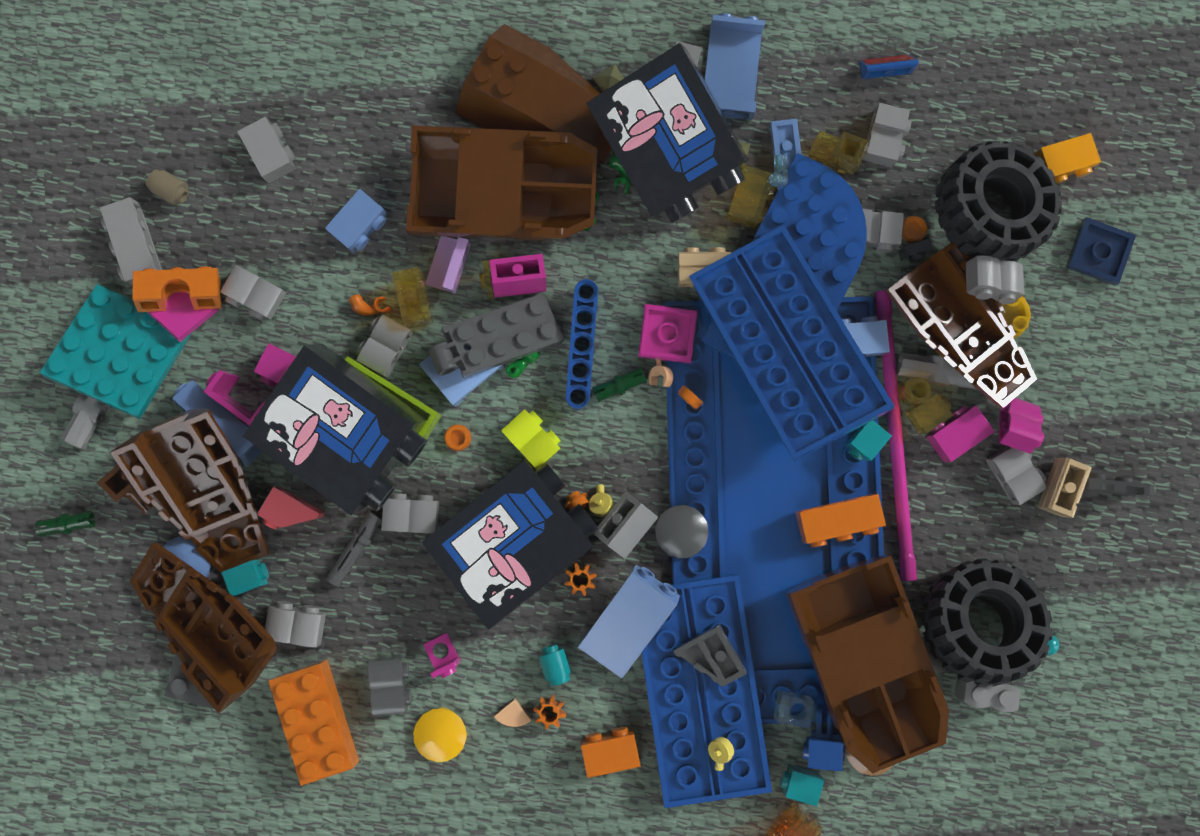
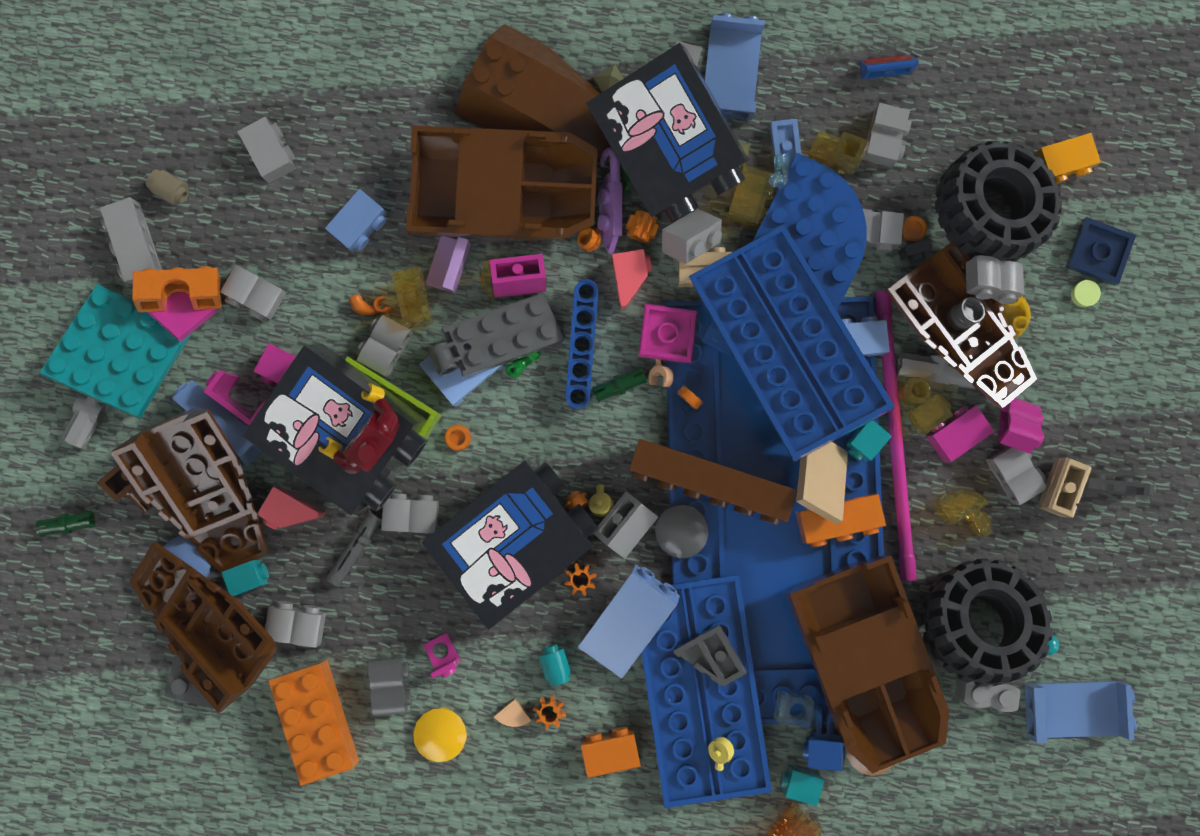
(371, 438): none -> dark red torso
(531, 439): neon yellow brick -> none
(589, 239): none -> orange plate
(610, 202): none -> medium lavender plate
(630, 274): none -> coral slope
(642, 226): none -> orange gear
(691, 236): none -> light grey brick
(712, 480): none -> reddish brown brick
(823, 482): none -> tan tile
(964, 504): none -> clear yellow brick
(965, 314): none -> dark grey wheel
(1079, 710): none -> medium blue panel
(1085, 293): none -> yellowish green tile

